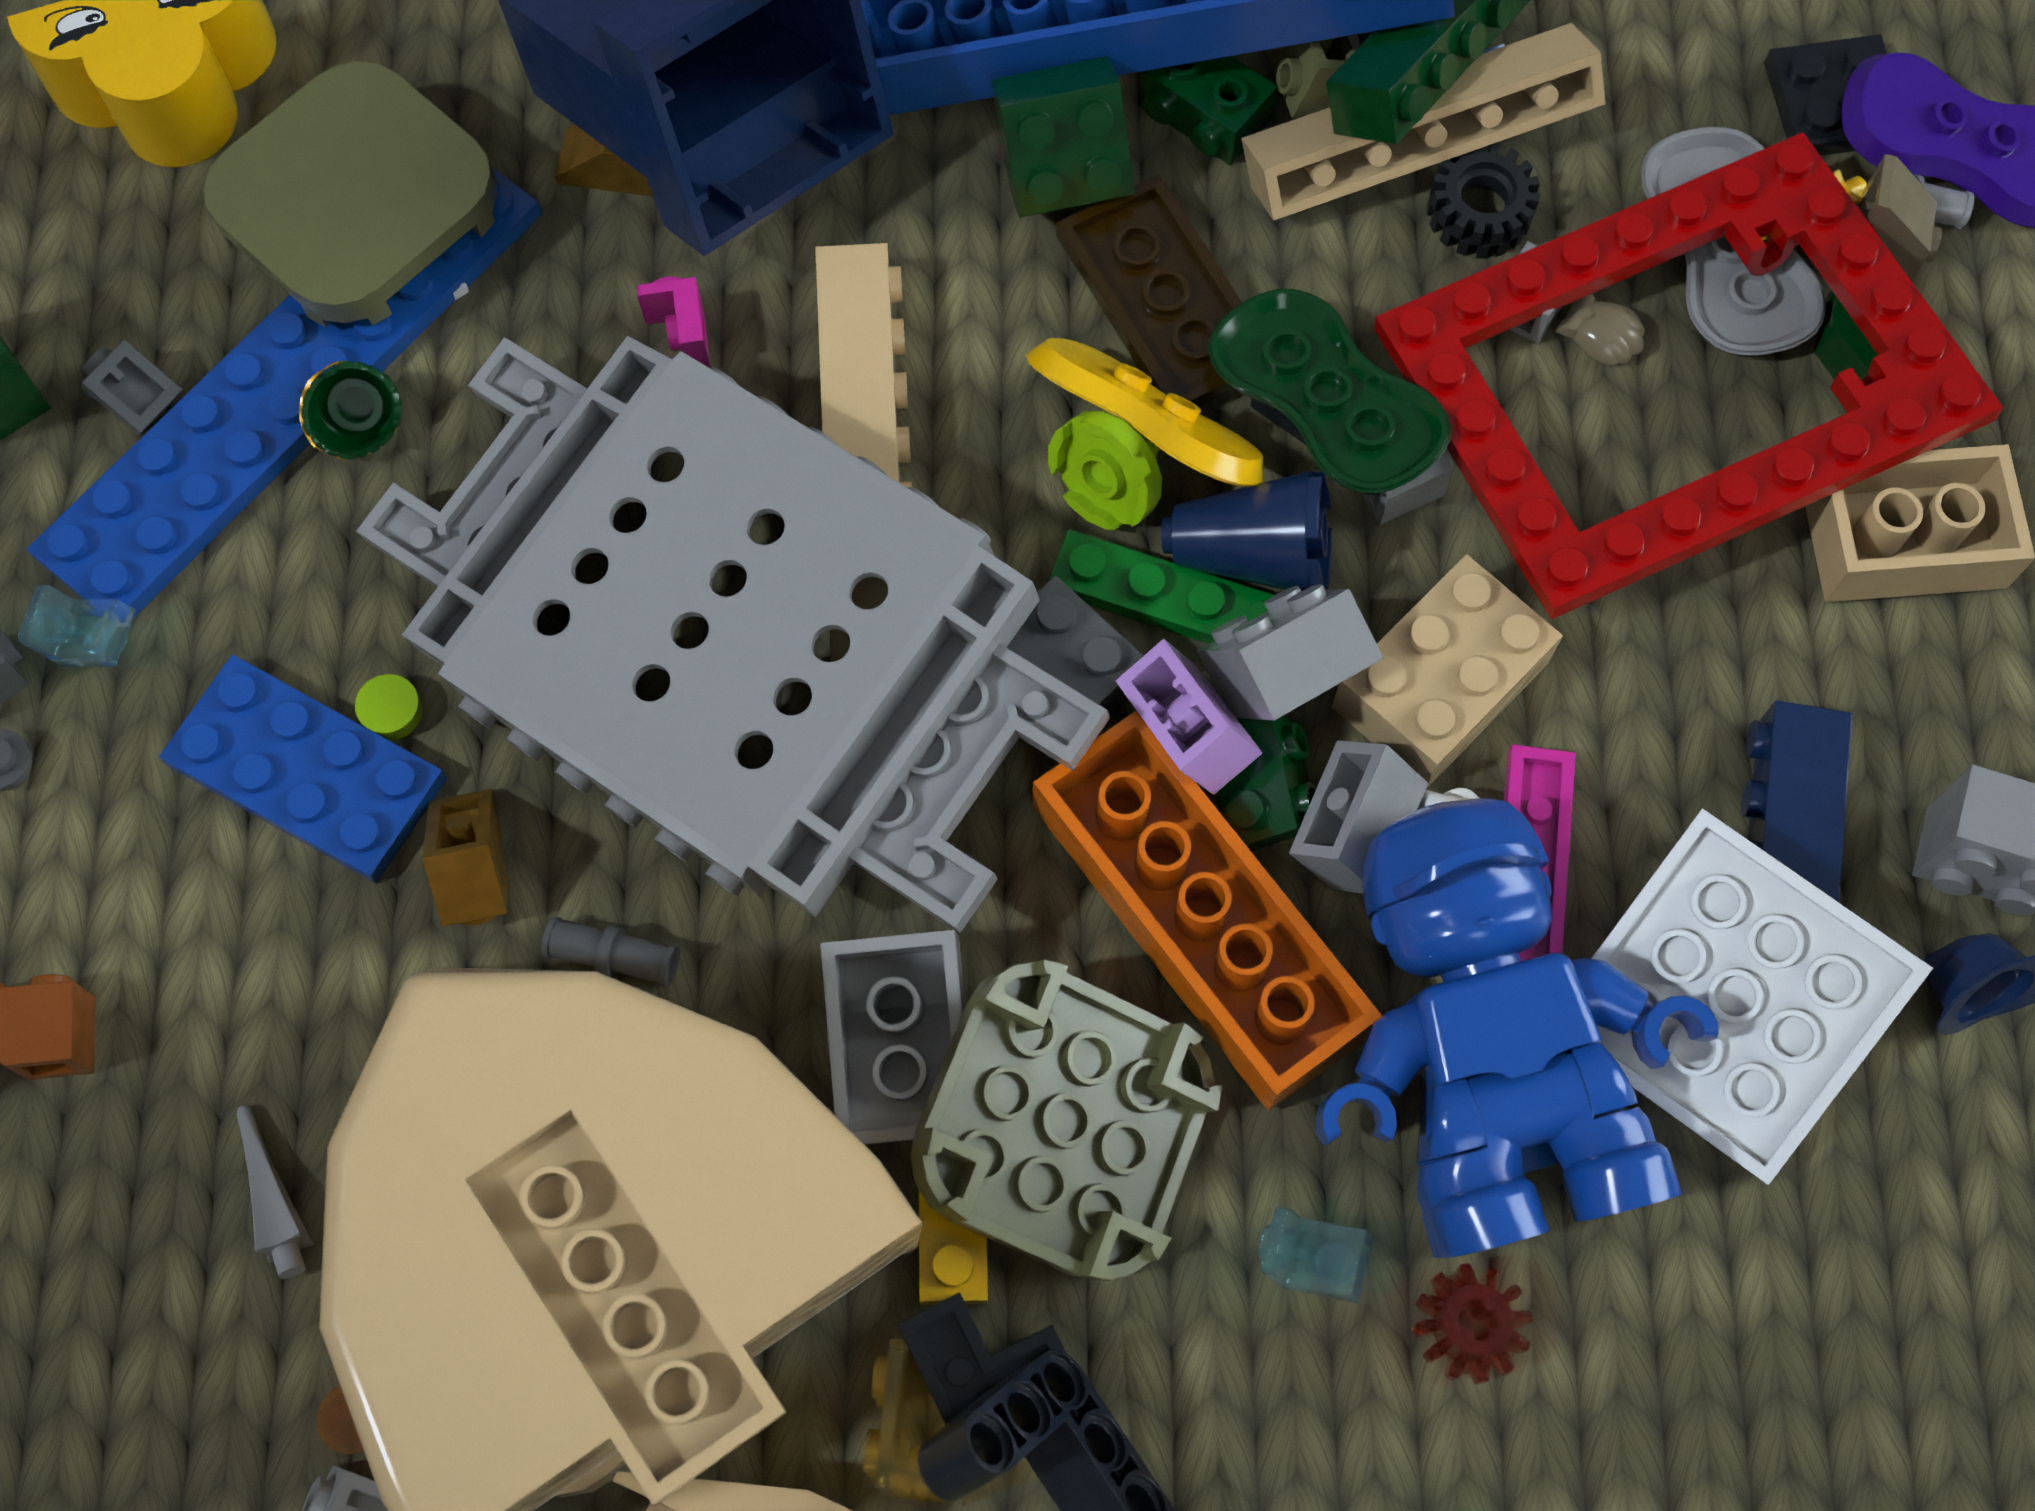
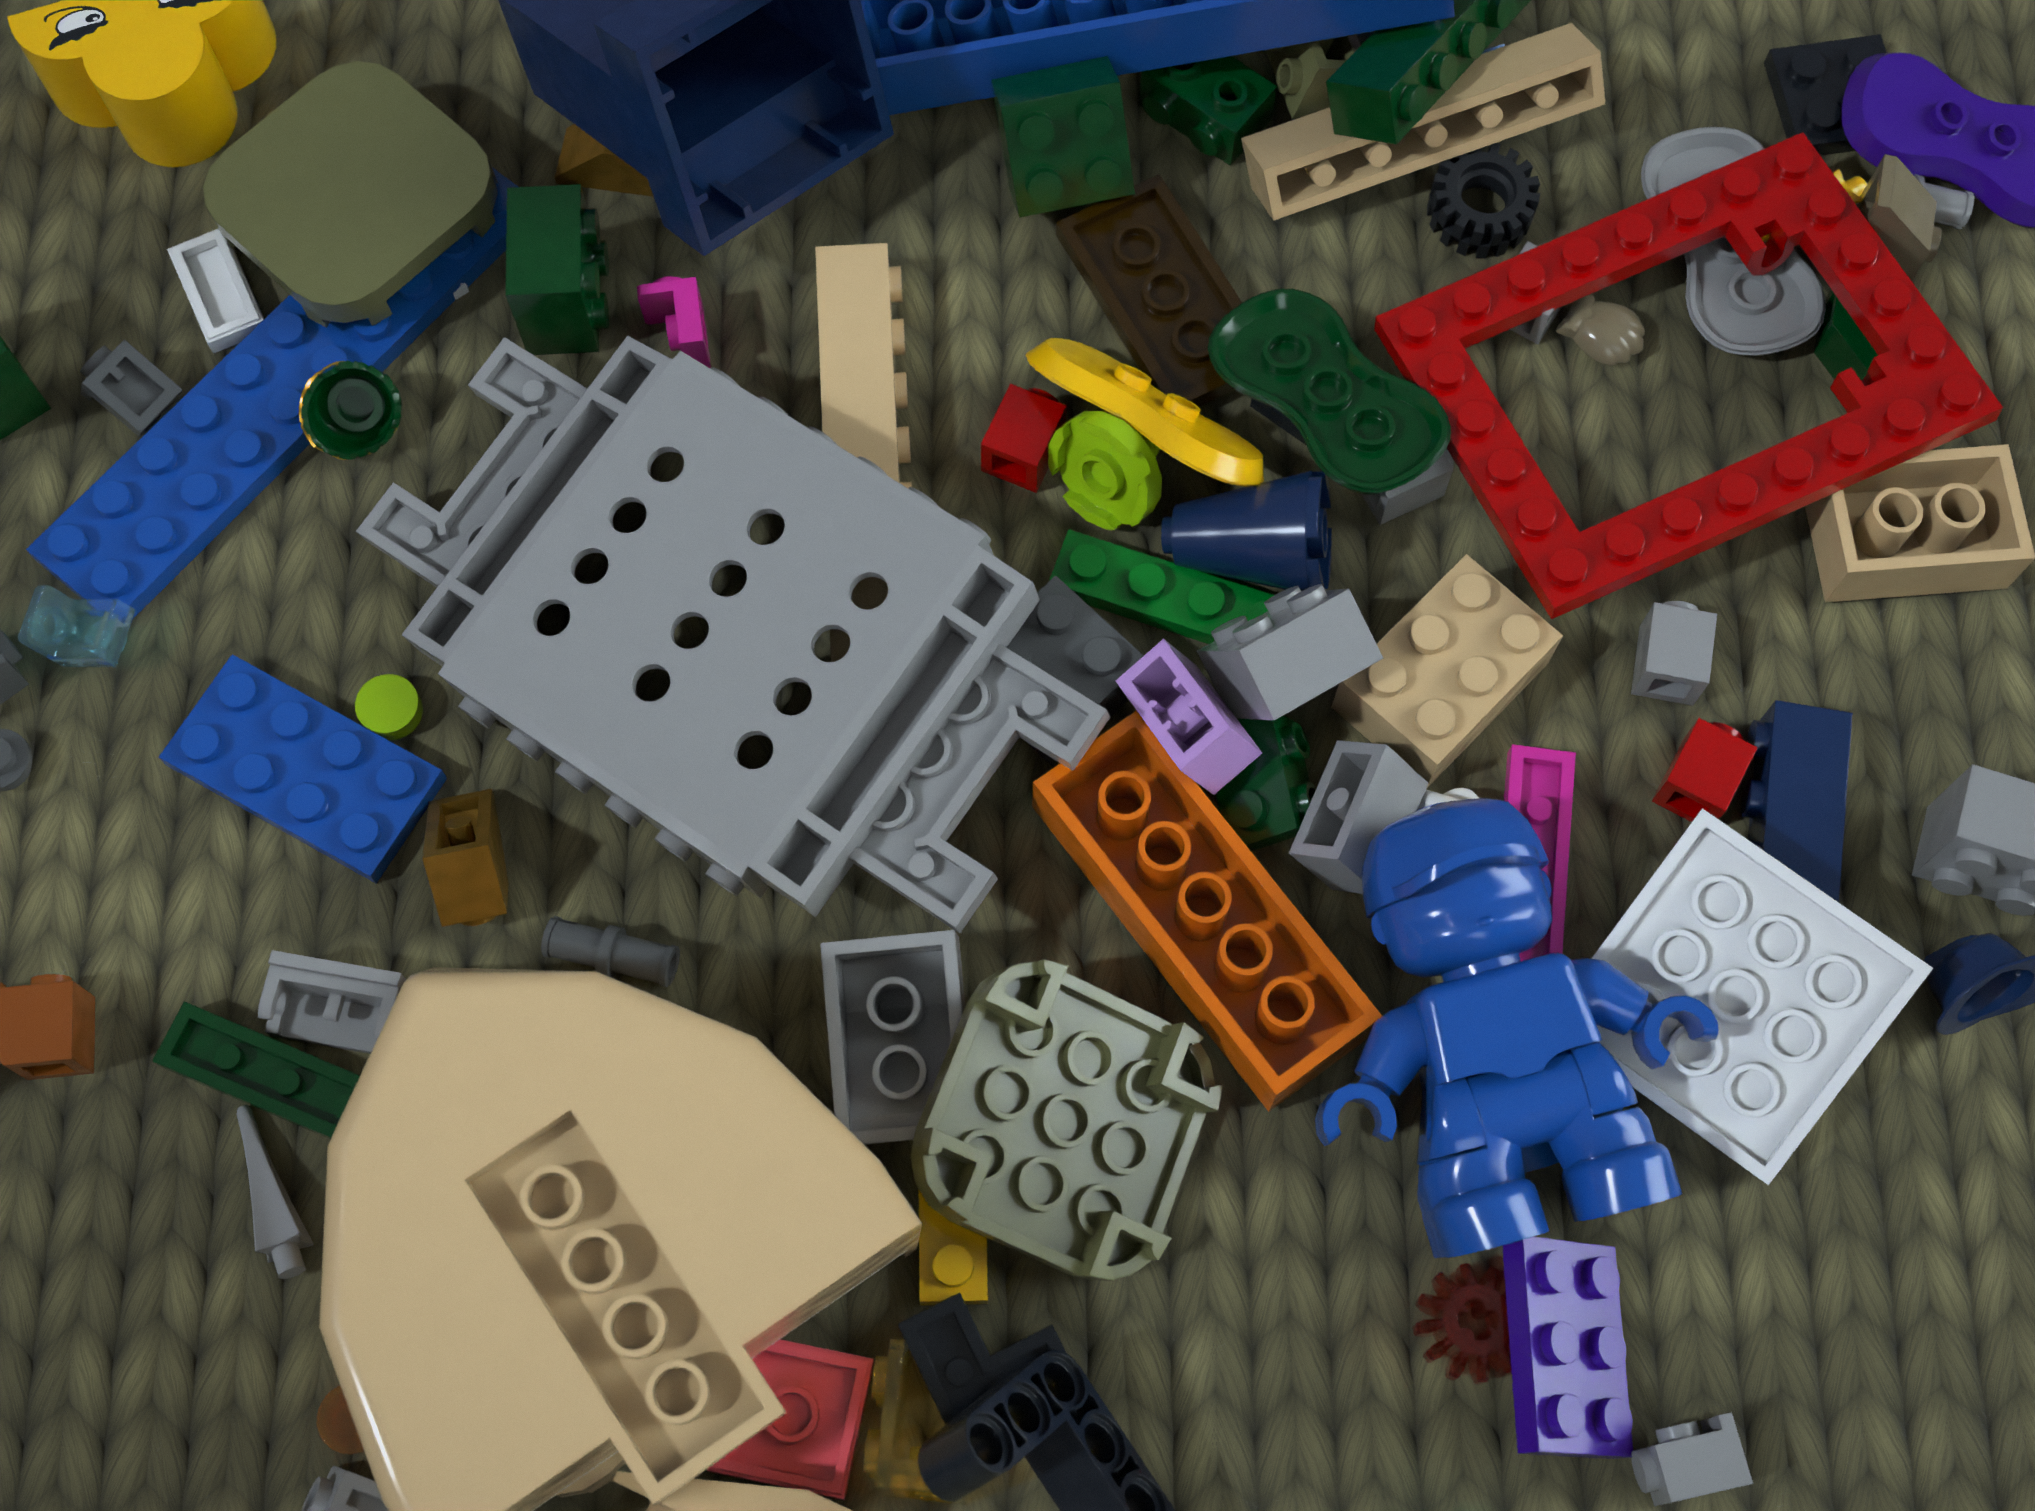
(216, 289): none -> white tile
(256, 1069): none -> dark green plate
(327, 1001): none -> light grey hinge
(555, 269): none -> dark green brick
(819, 1433): none -> coral tile
(1020, 436): none -> red brick
(1315, 1256): clear light blue bracket -> none
(1567, 1349): none -> plate
(1674, 652): none -> light grey brick
(1692, 1462): none -> light grey brick
(1705, 771): none -> red brick

